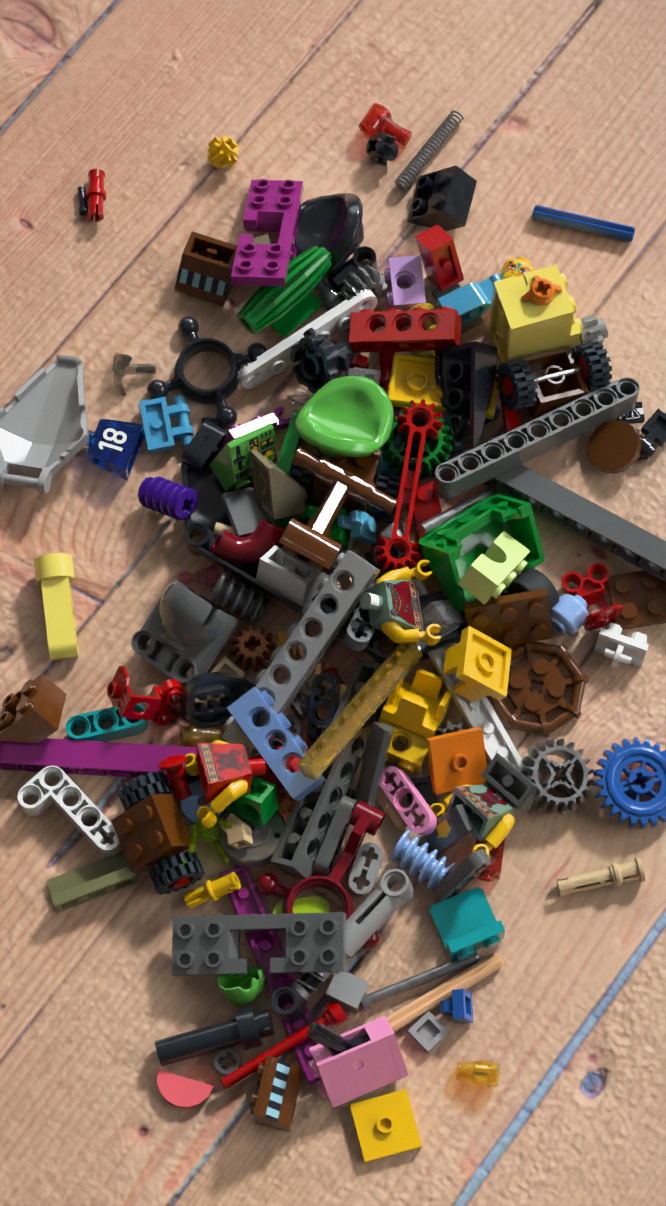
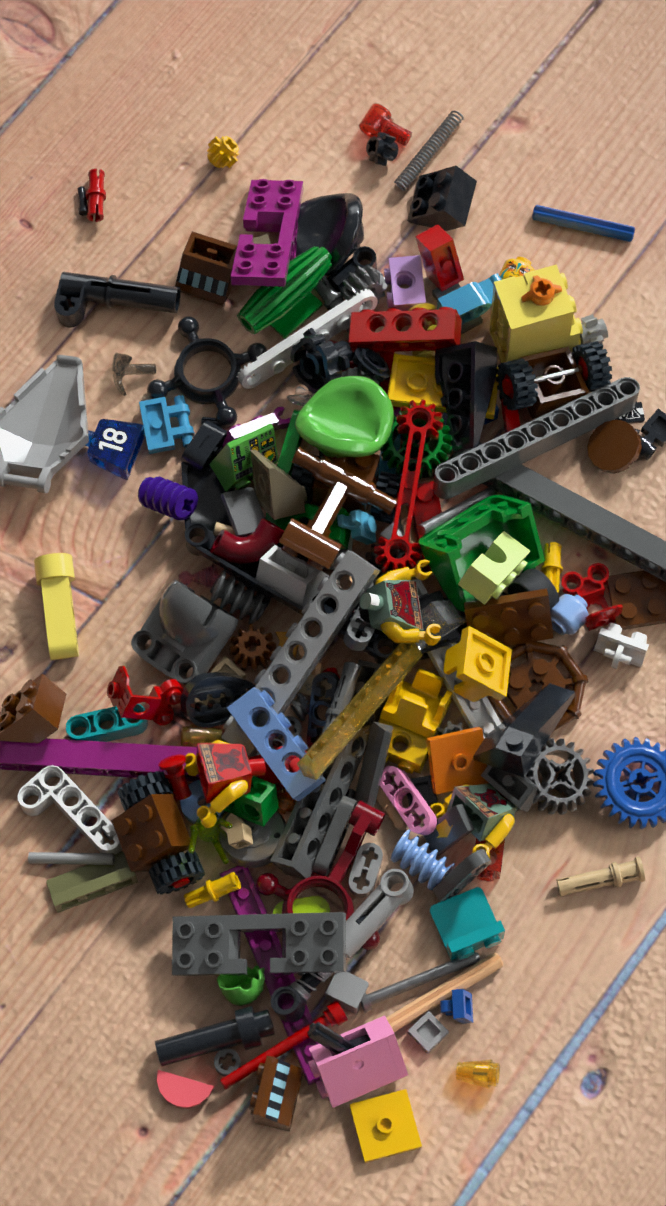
(71, 858): none -> light grey piece
(110, 291): none -> black piece
(343, 692): none -> dark grey pin
(371, 364): none -> black gear
(522, 735): none -> black wedge
(552, 564): none -> yellow axle

